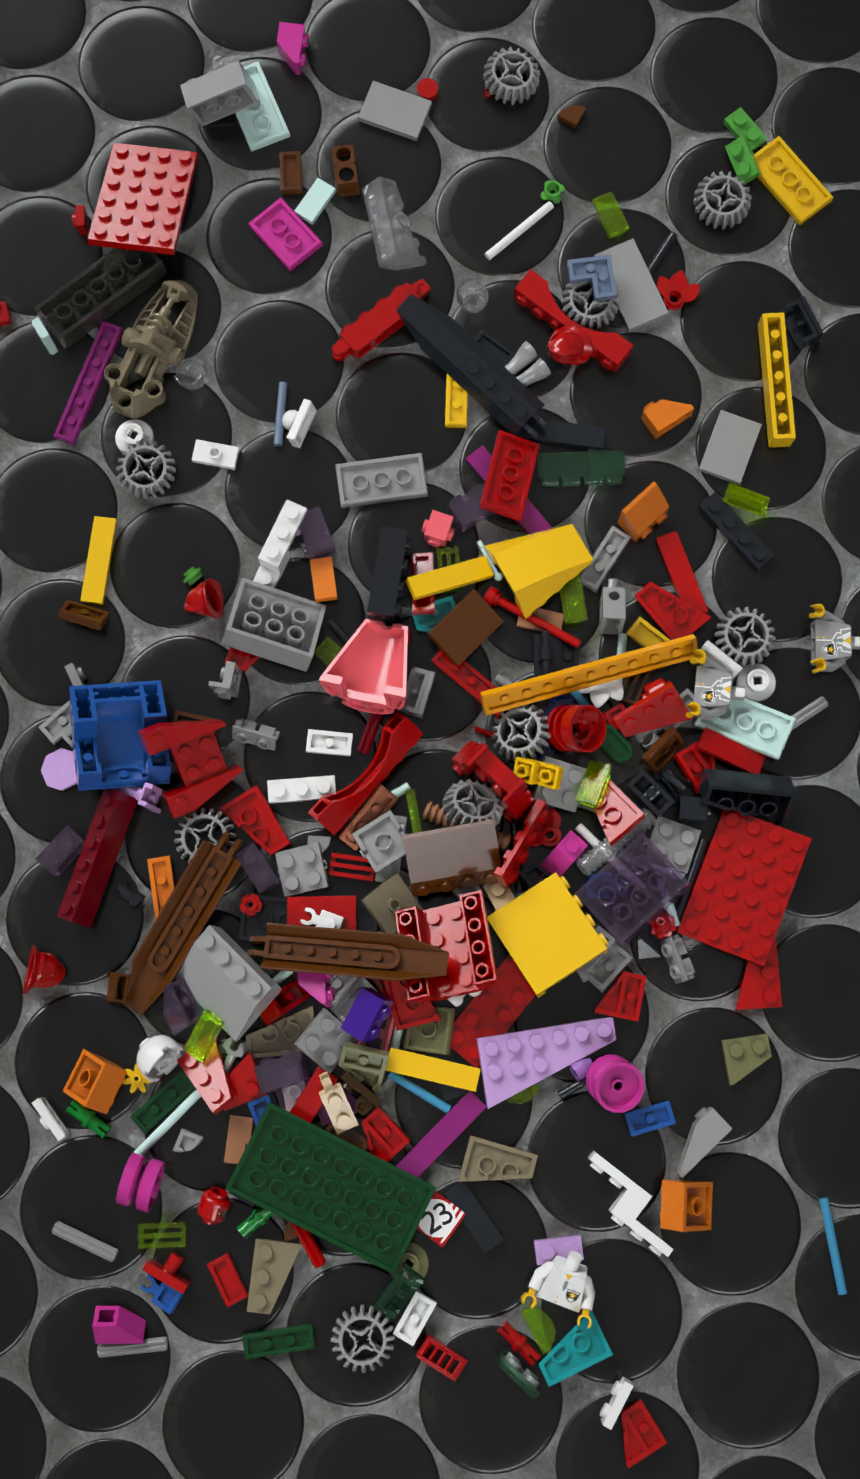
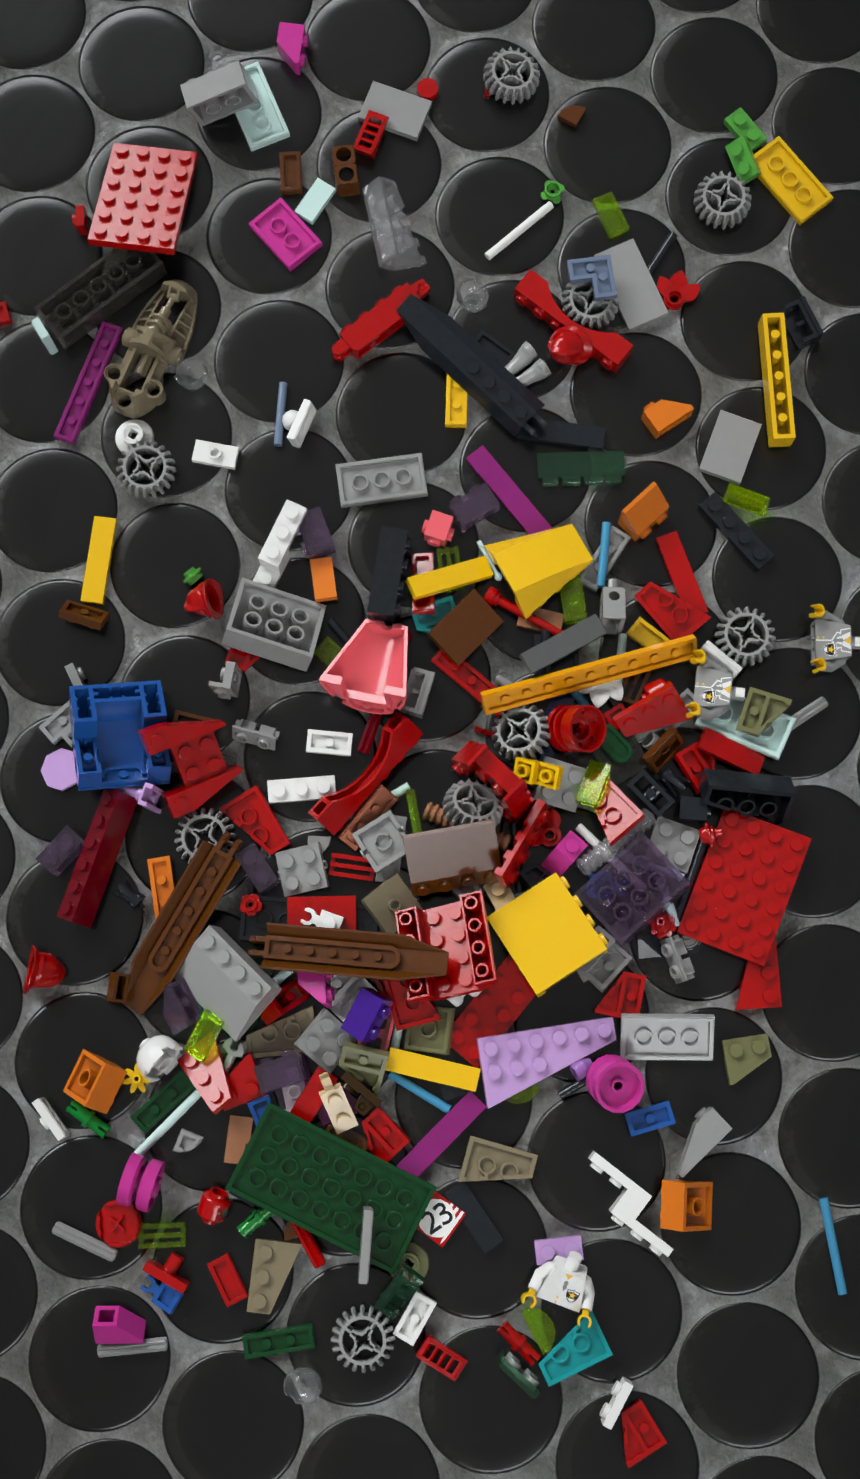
(118, 1224): none -> red tile
(303, 1385): none -> clear hair
(364, 150): none -> red slope
(365, 1245): none -> light grey tile
(509, 475): red tile -> none
(563, 644): none -> dark grey tile
(603, 555): none -> dark azure bar
(667, 1036): none -> light grey tile
(709, 834): none -> red plant
(756, 692): white piece -> none
(760, 711): none -> olive wing

